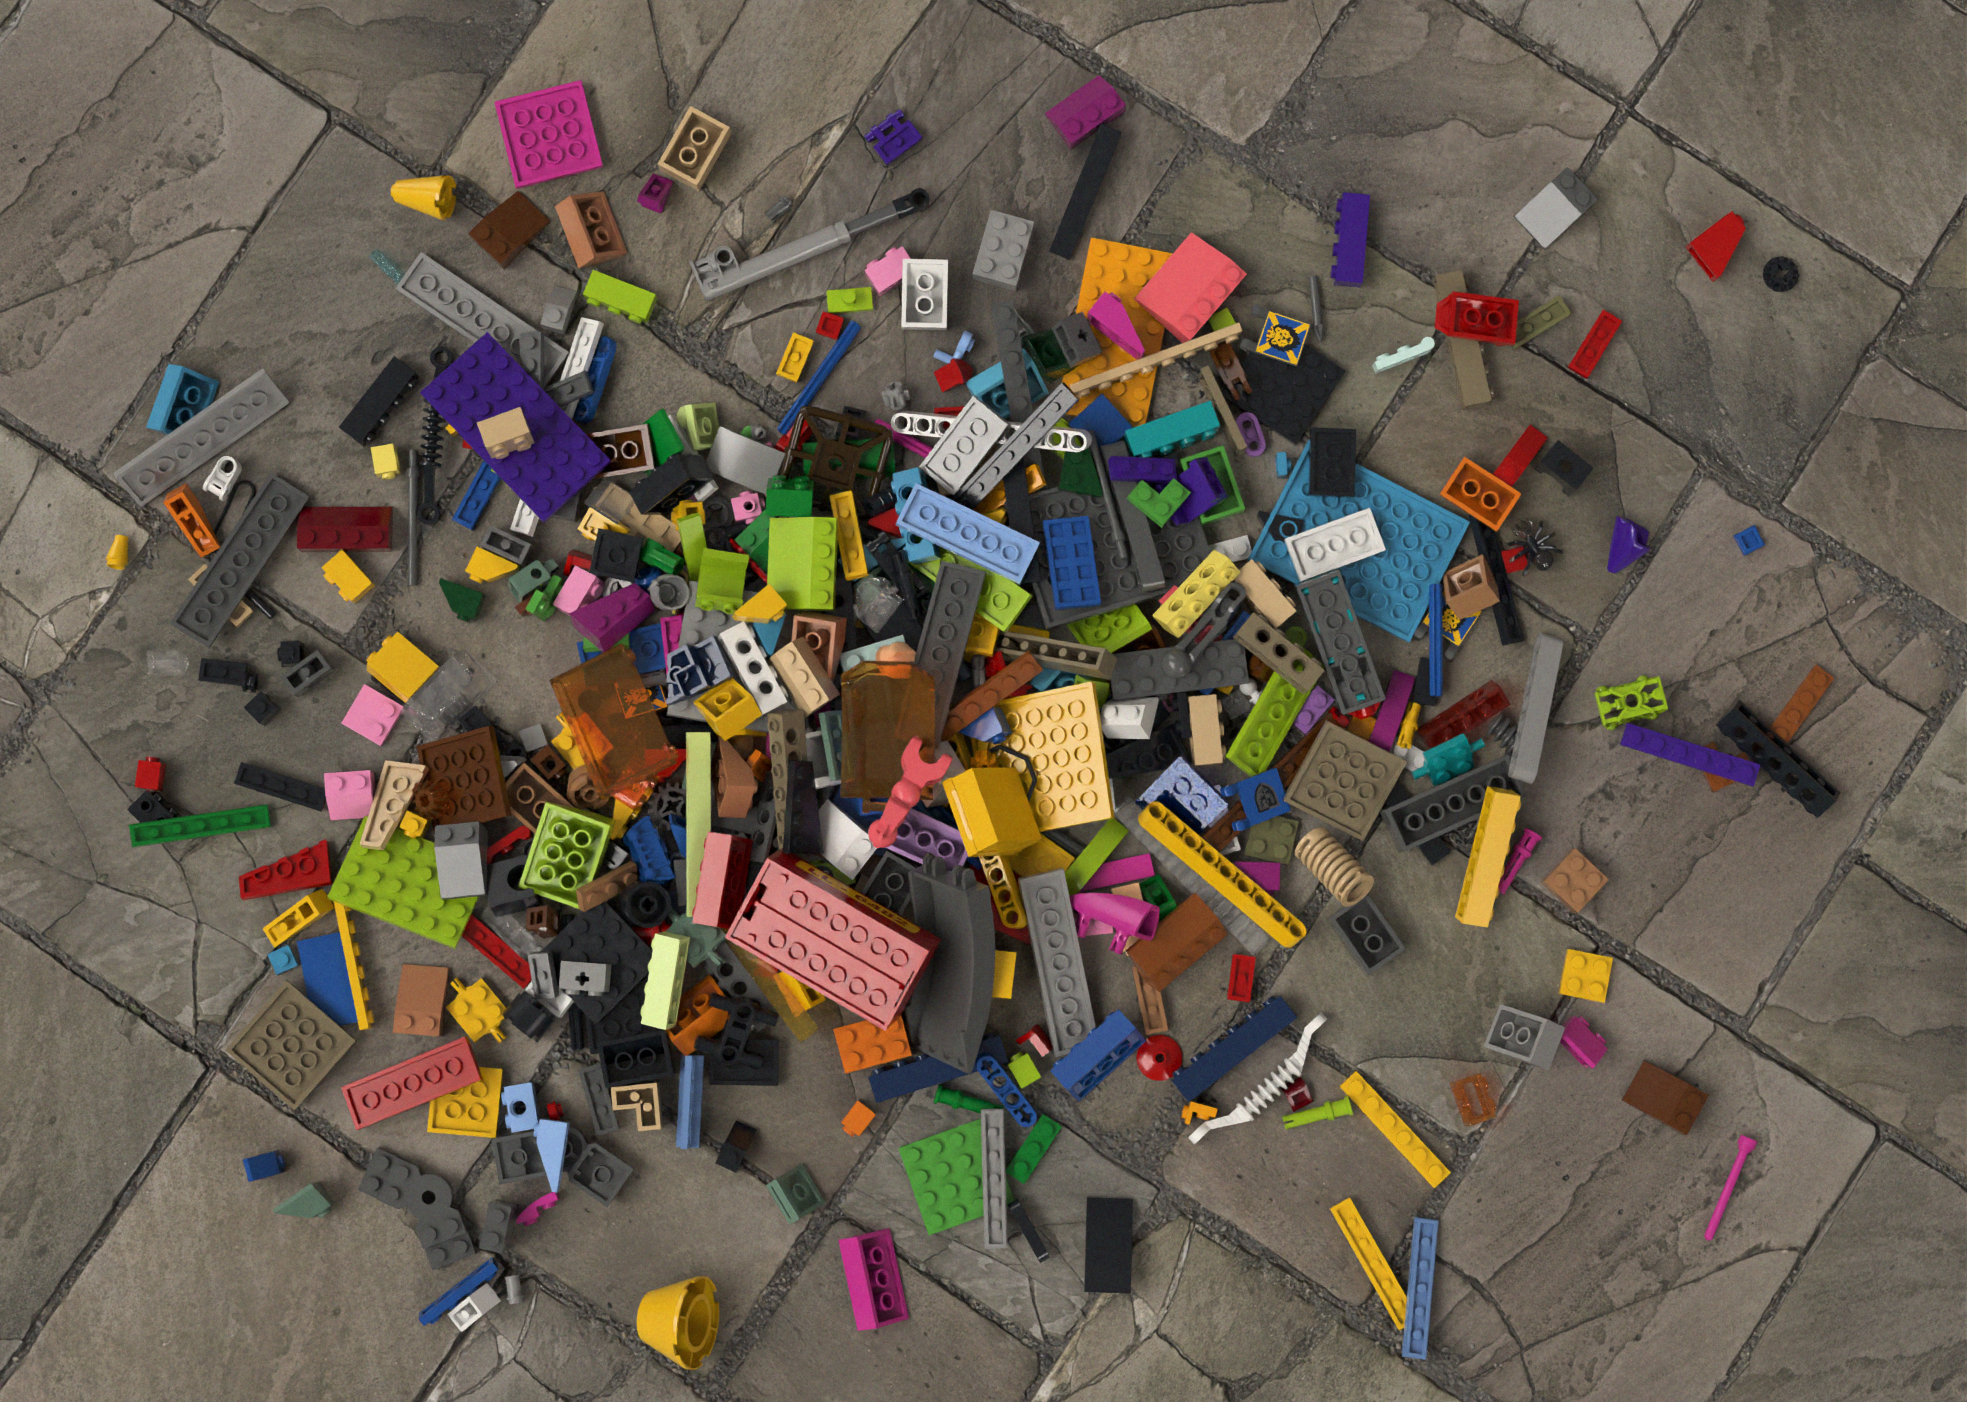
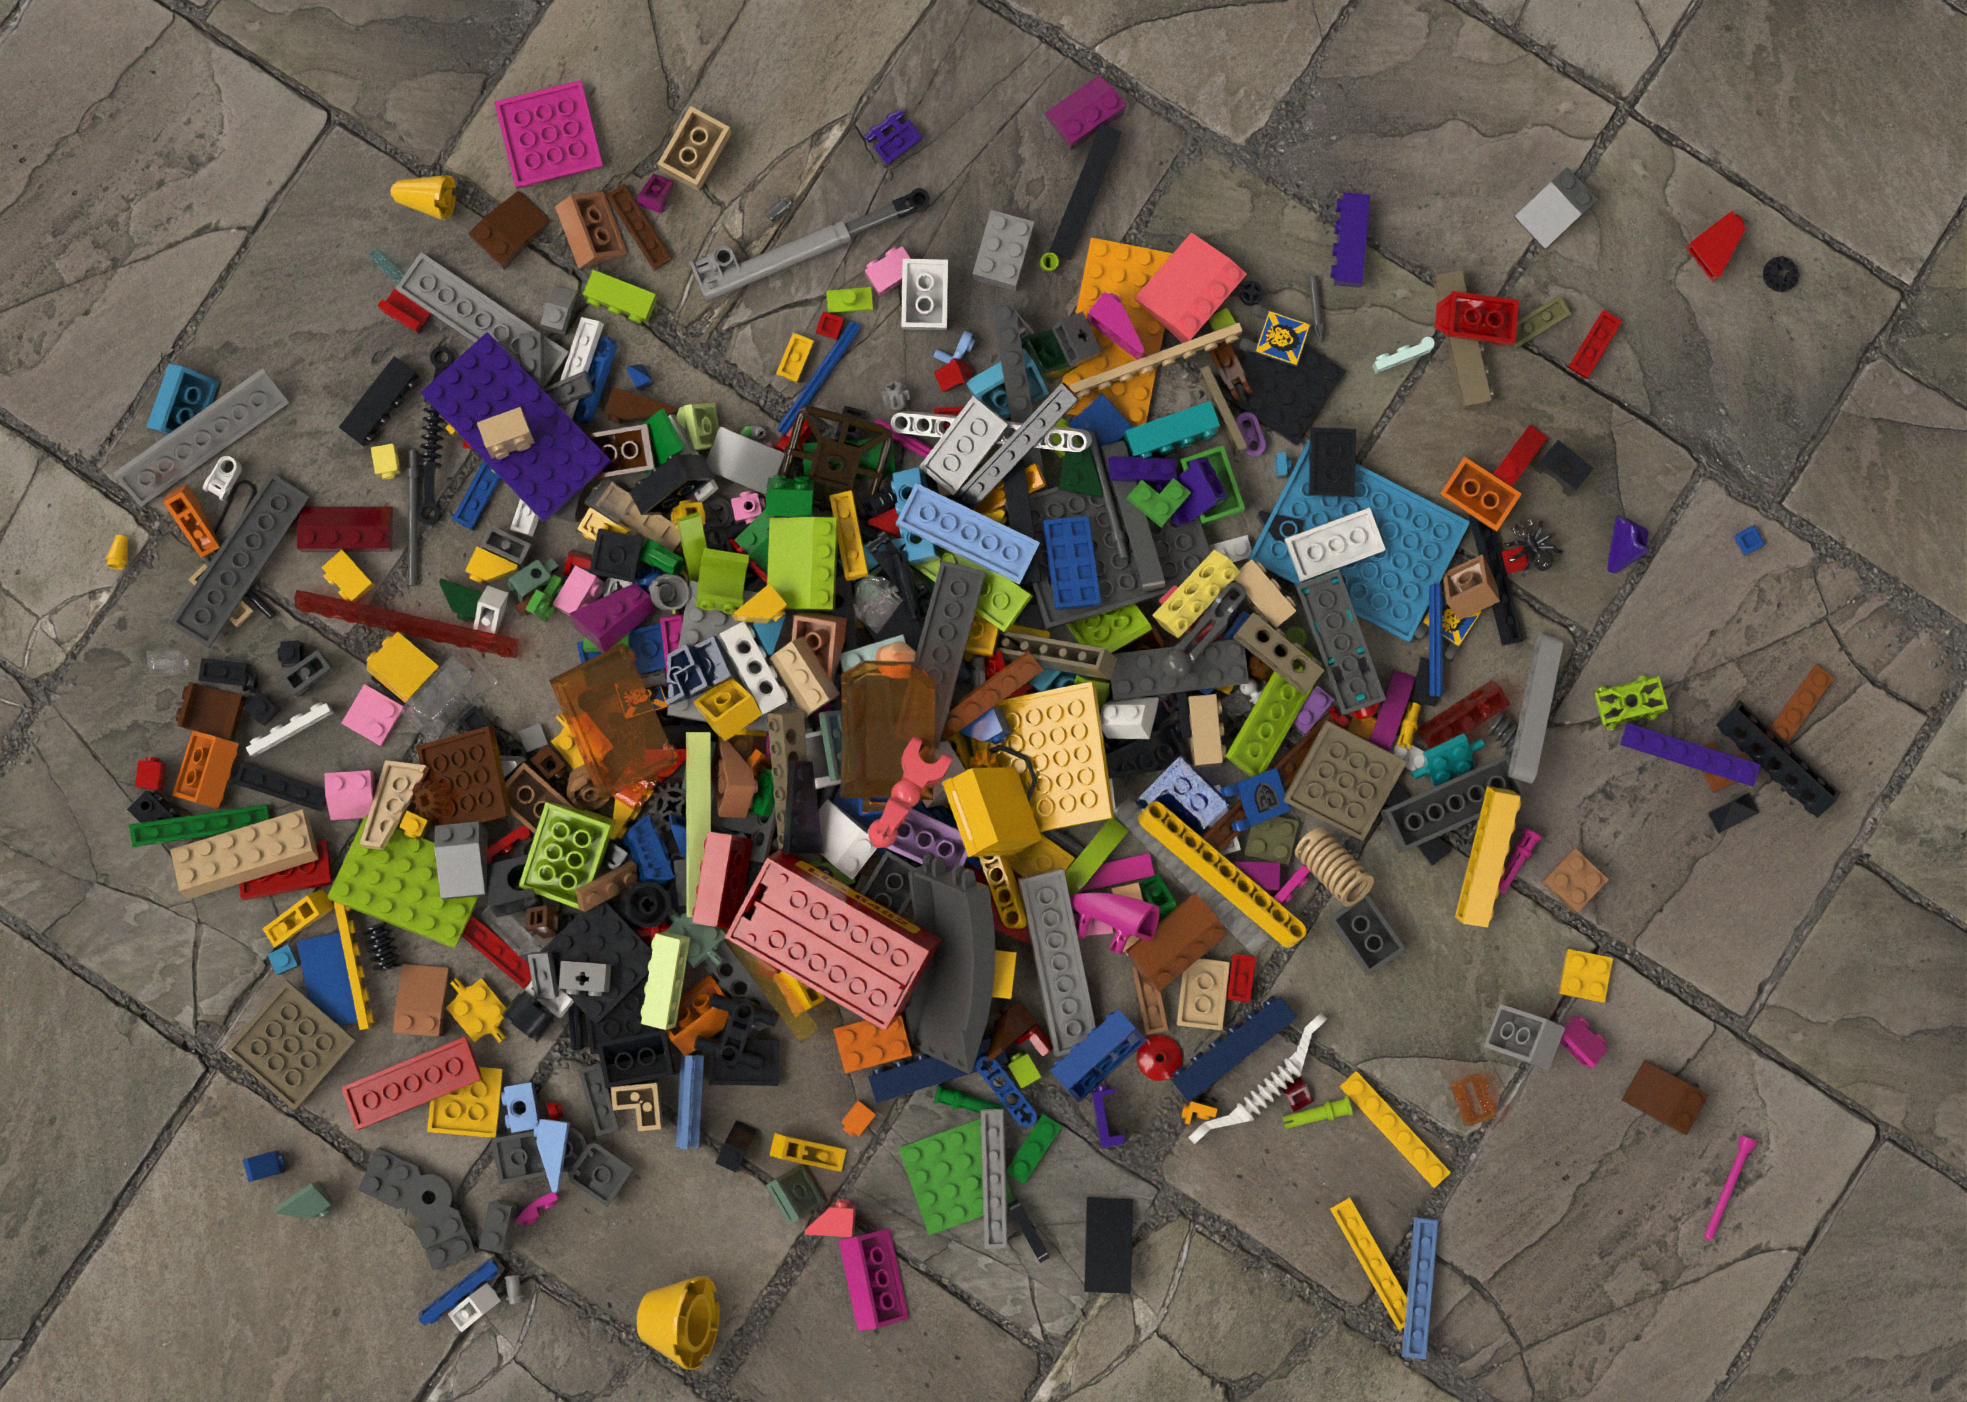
(205, 769): none -> orange slope
(210, 711): none -> reddish brown panel
(244, 854): none -> tan brick
(281, 733): none -> white plate
(381, 947): none -> black piece
(404, 311): none -> red panel
(407, 624): none -> clear red plate
(490, 610): none -> white slope
(633, 408): none -> reddish brown slope
(639, 227): none -> reddish brown tile
(639, 376): none -> blue slope
(764, 799): none -> green plate
(807, 1152): none -> yellow slope
(835, 1221): none -> coral slope
(1009, 1027): none -> reddish brown slope
(1053, 262): none -> lime hinge
(1097, 1098): none -> dark purple panel
(1203, 994): none -> tan plate
(1254, 289): none -> black wheel
(1297, 879): none -> dark pink plate
(1733, 812): none -> black slope

